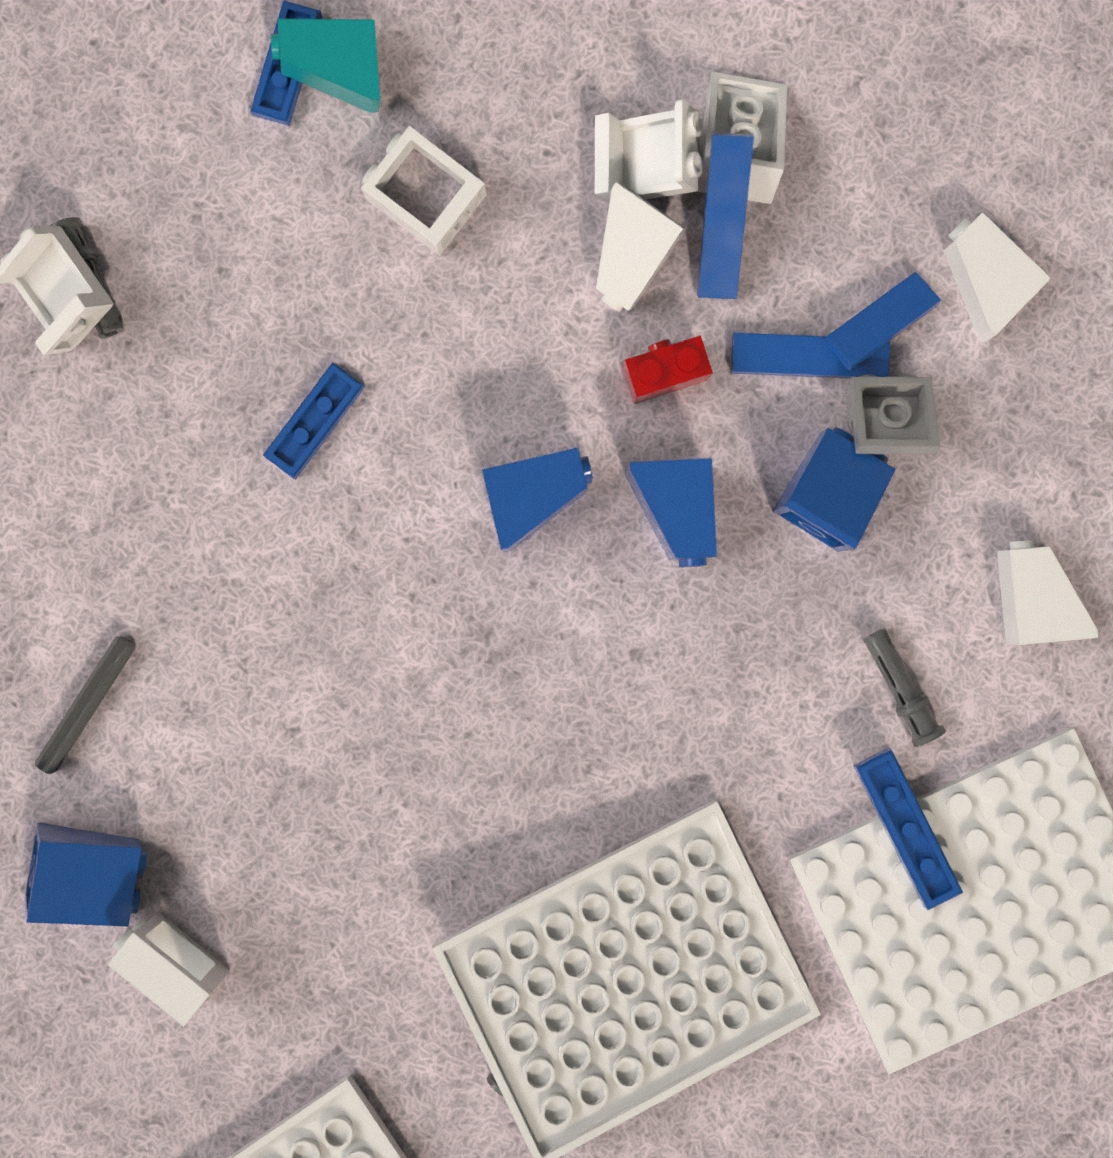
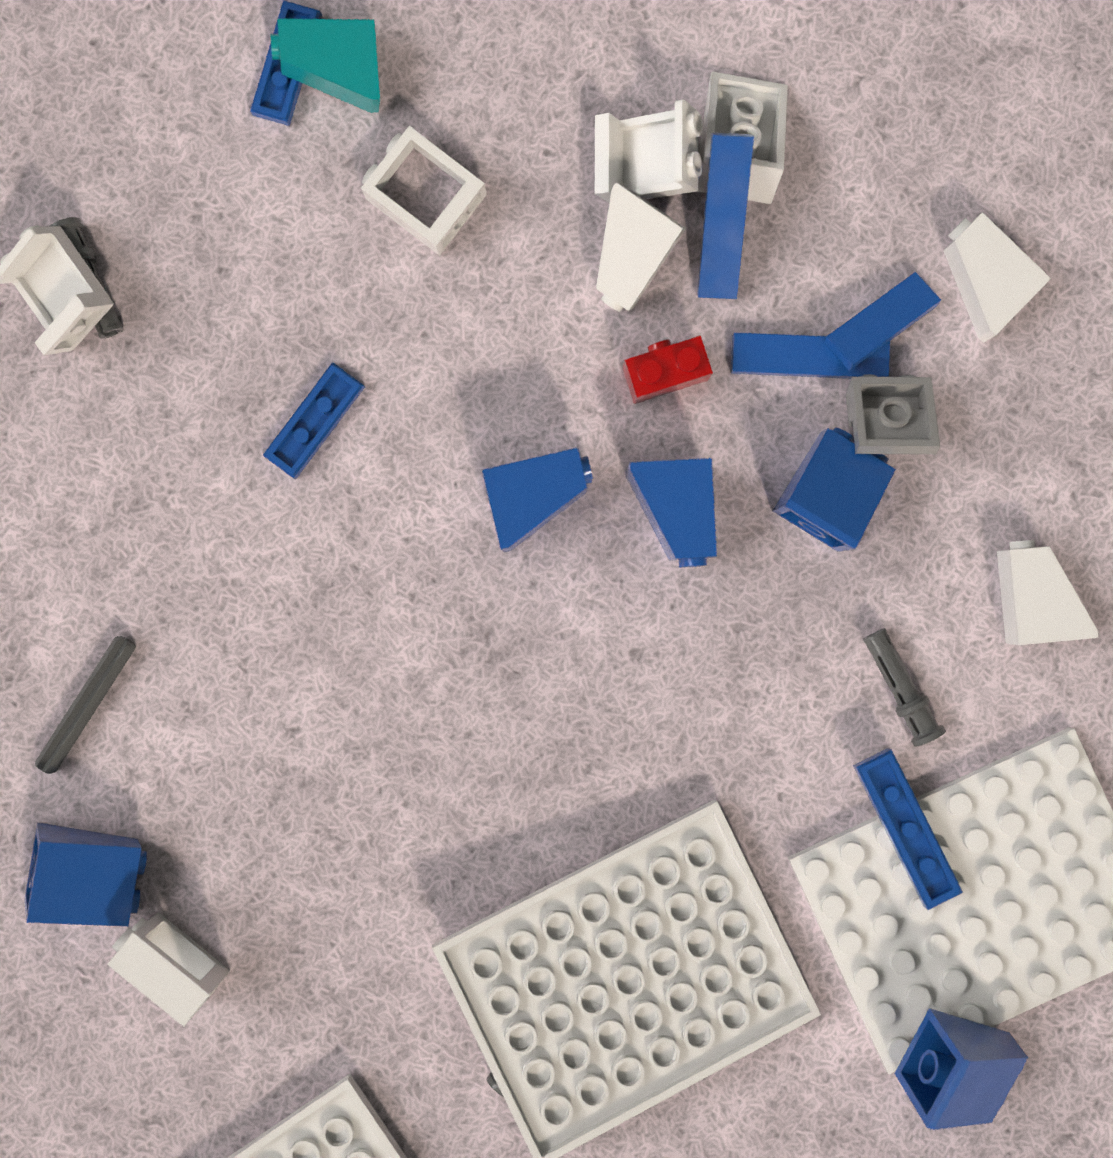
(959, 1070): none -> blue slope

